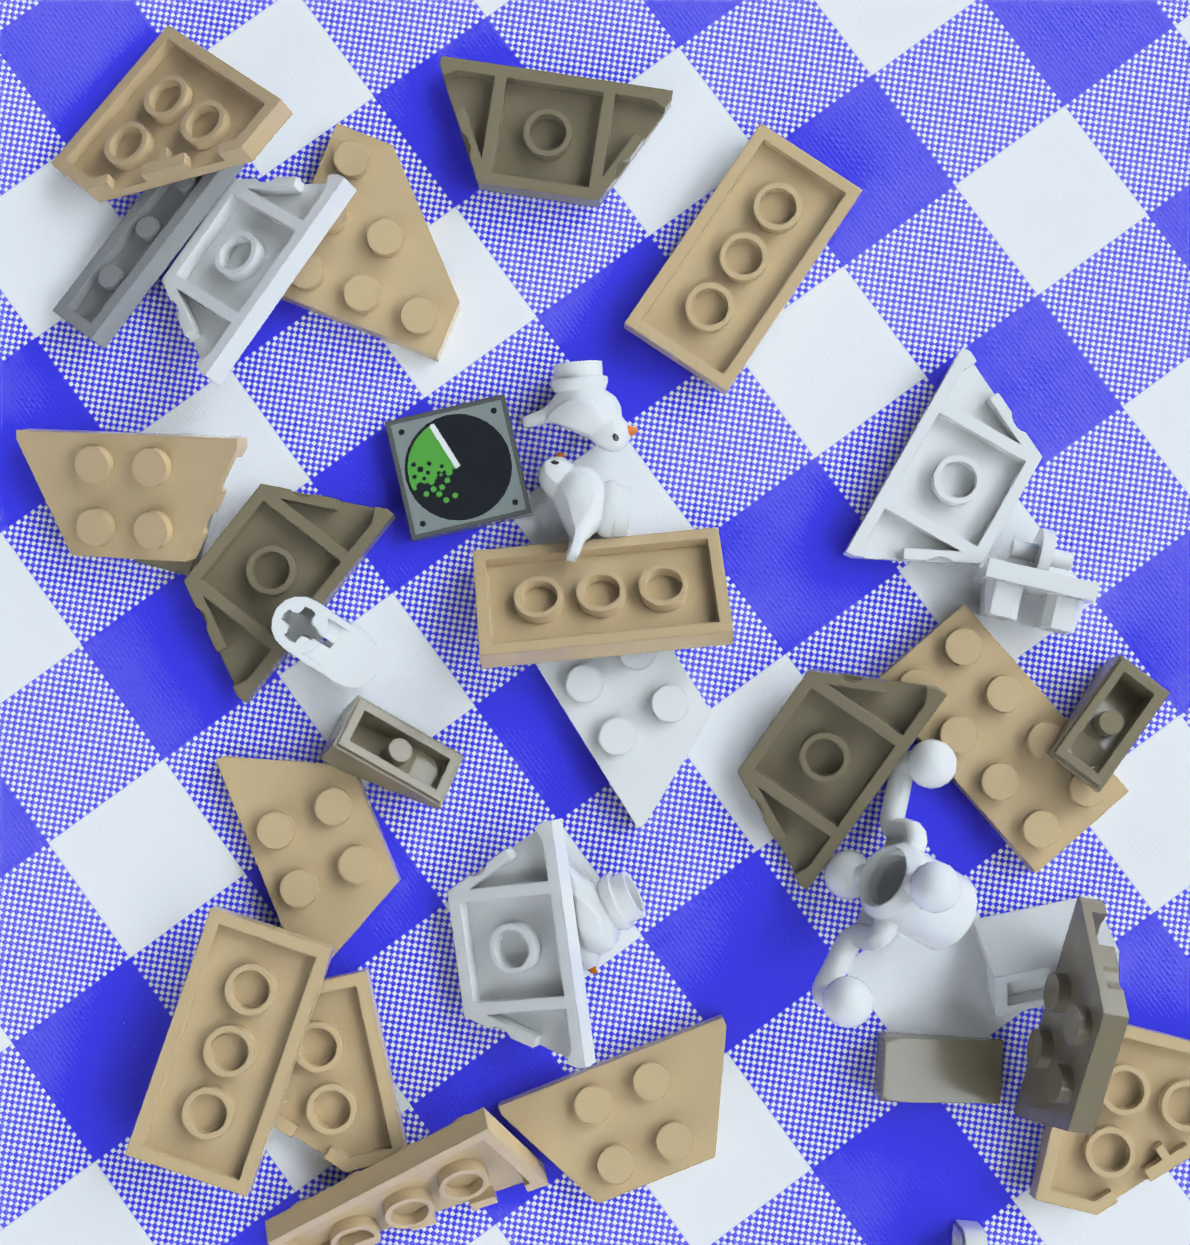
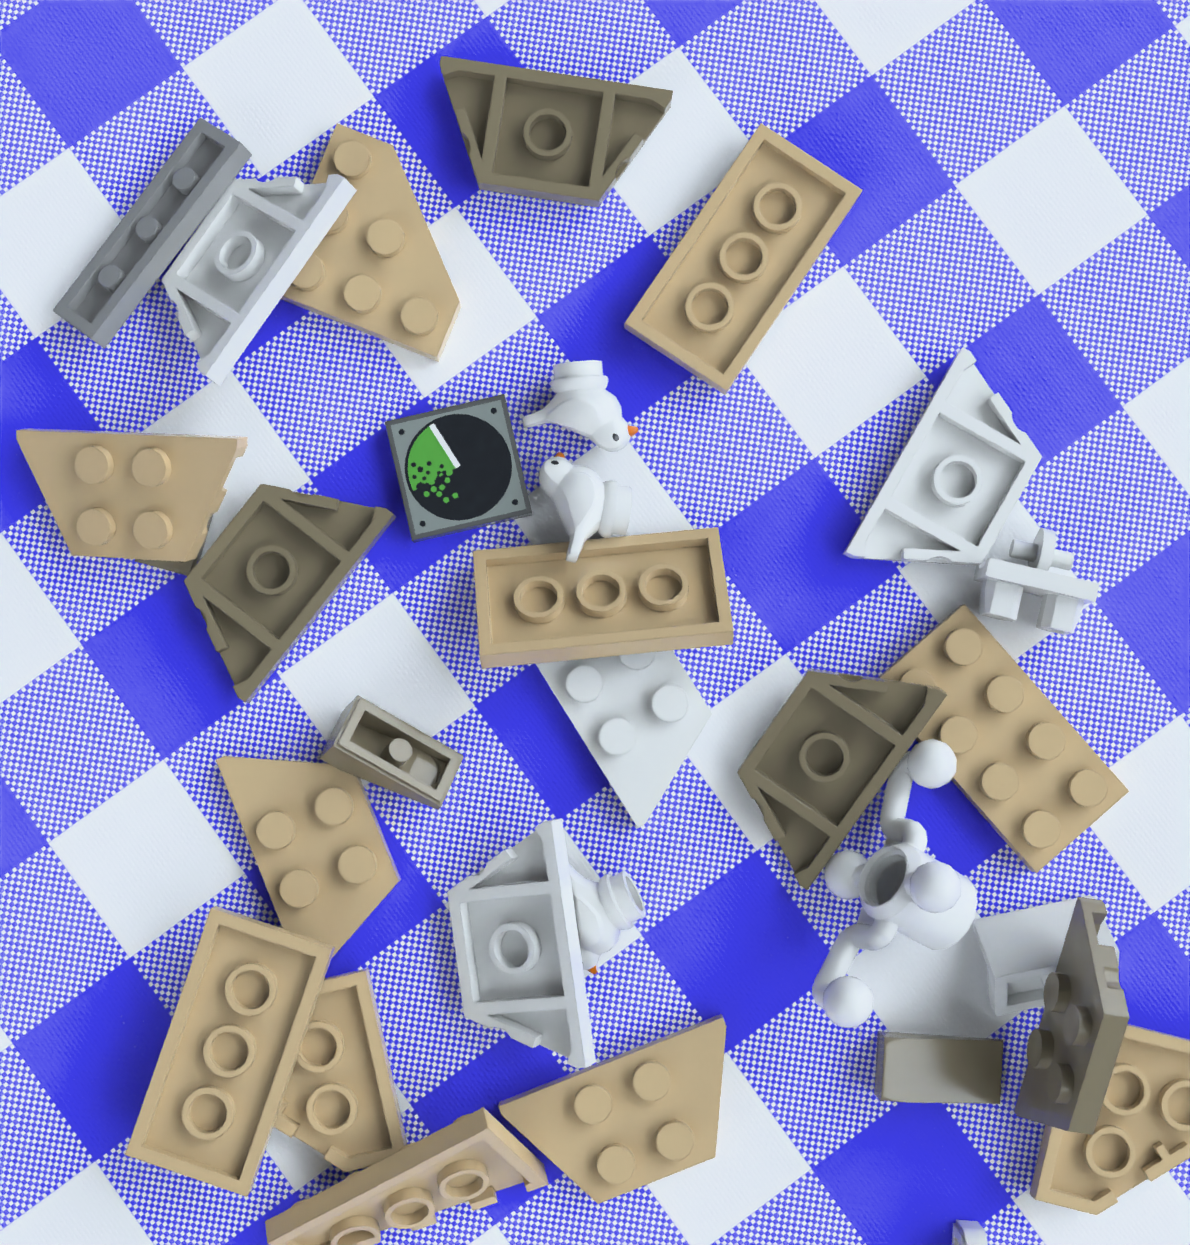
(170, 122): tan plate -> none
(303, 622): white piece -> none
(1107, 721): dark tan slope -> none

